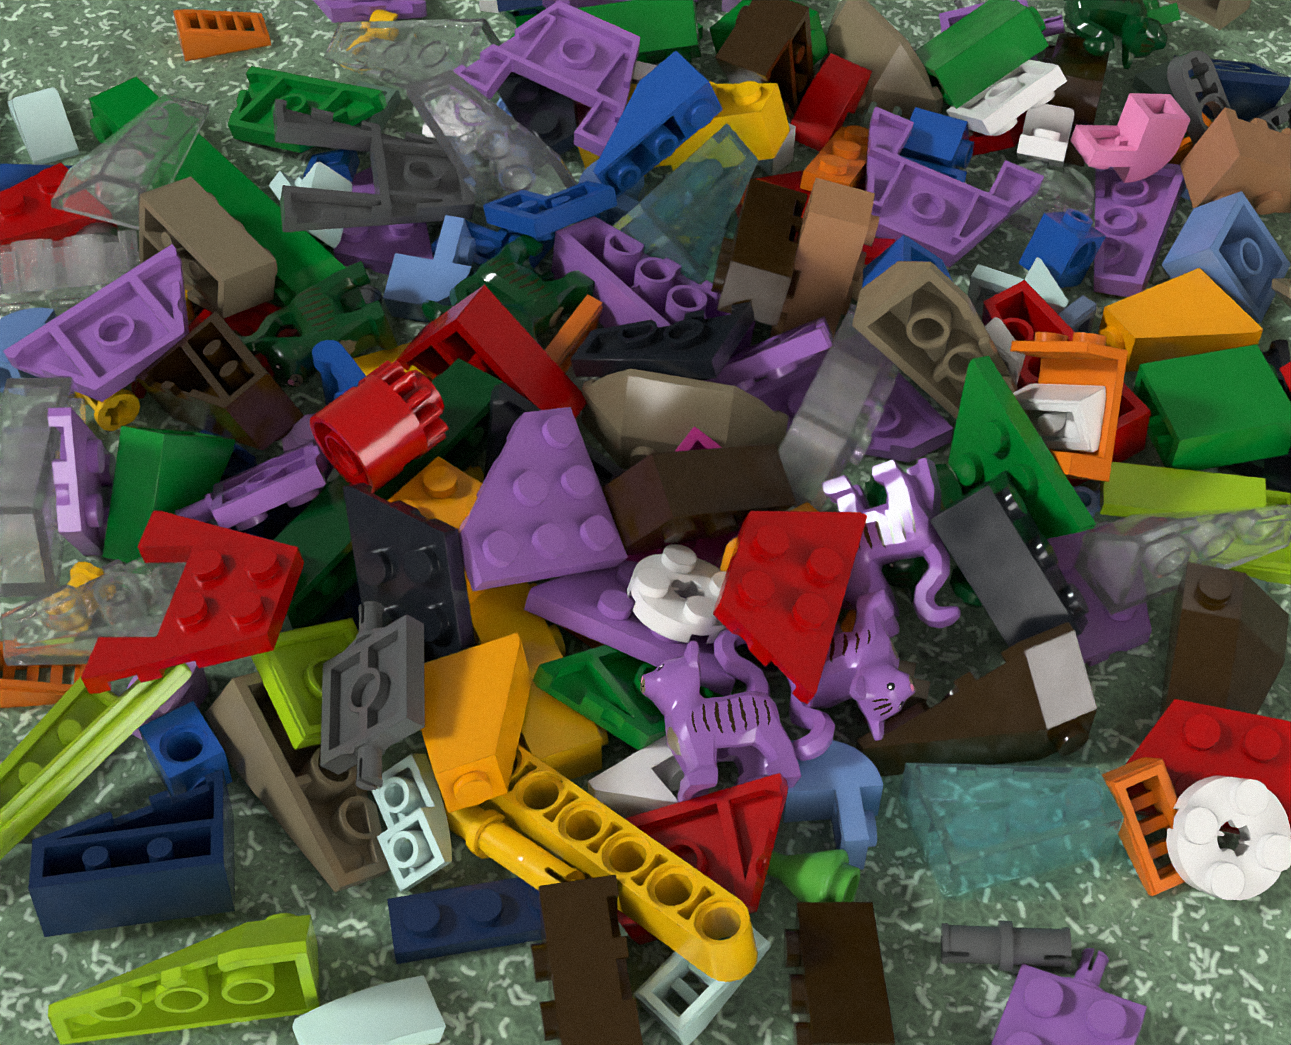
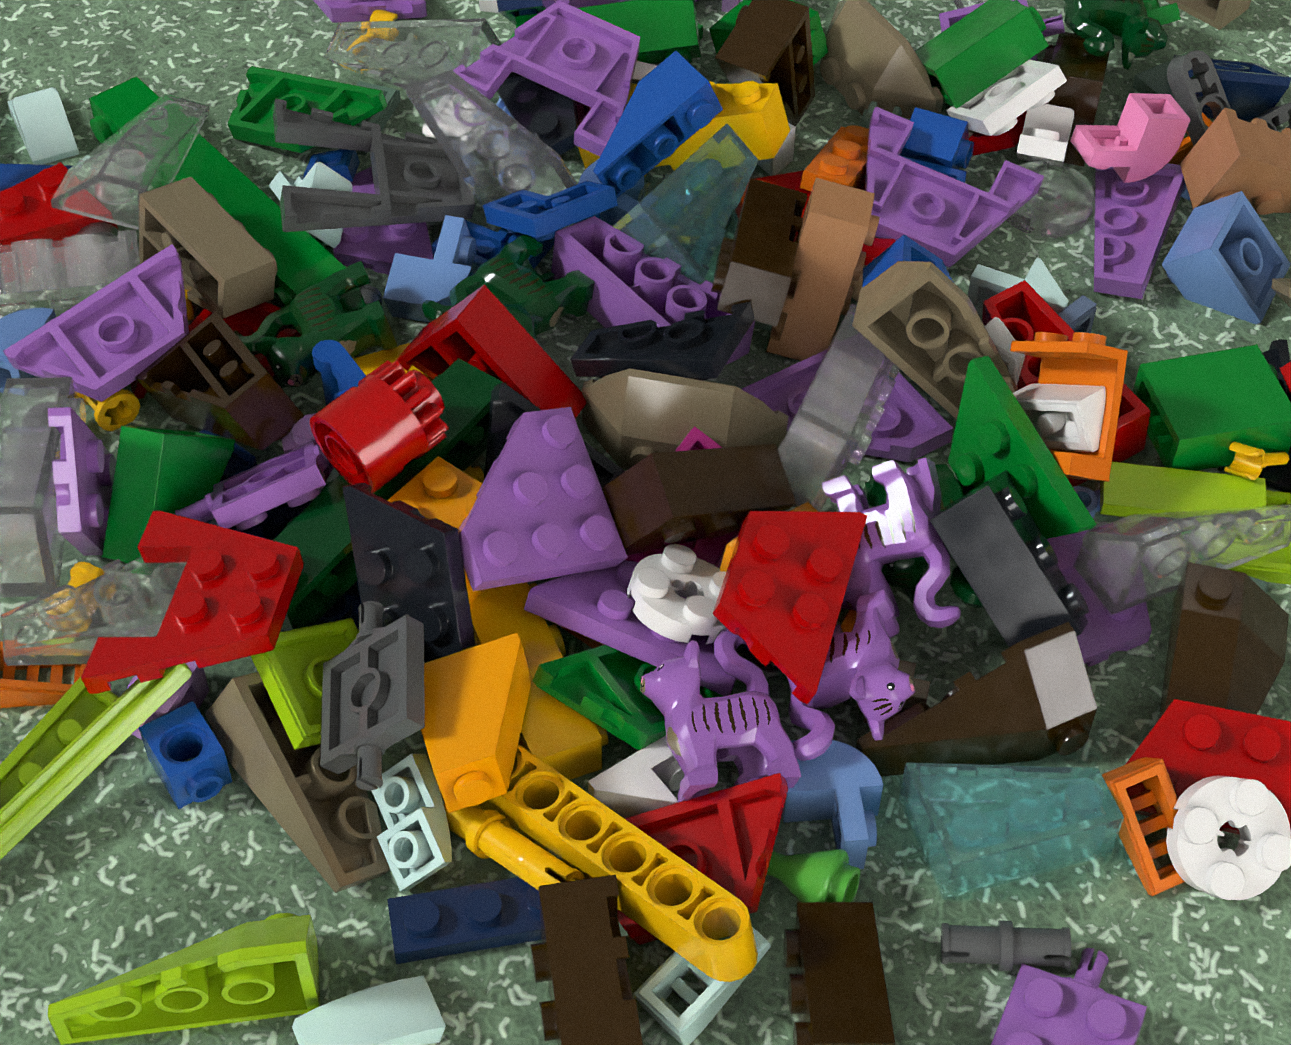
(139, 866): dark blue wedge -> none
(219, 32): orange slope -> none
(574, 332): orange tile -> none
(776, 355): medium lavender wing -> none
(828, 100): red slope -> none
(1065, 246): blue brick -> none
(1177, 321): light orange slope -> none
(1251, 460): none -> yellow hand

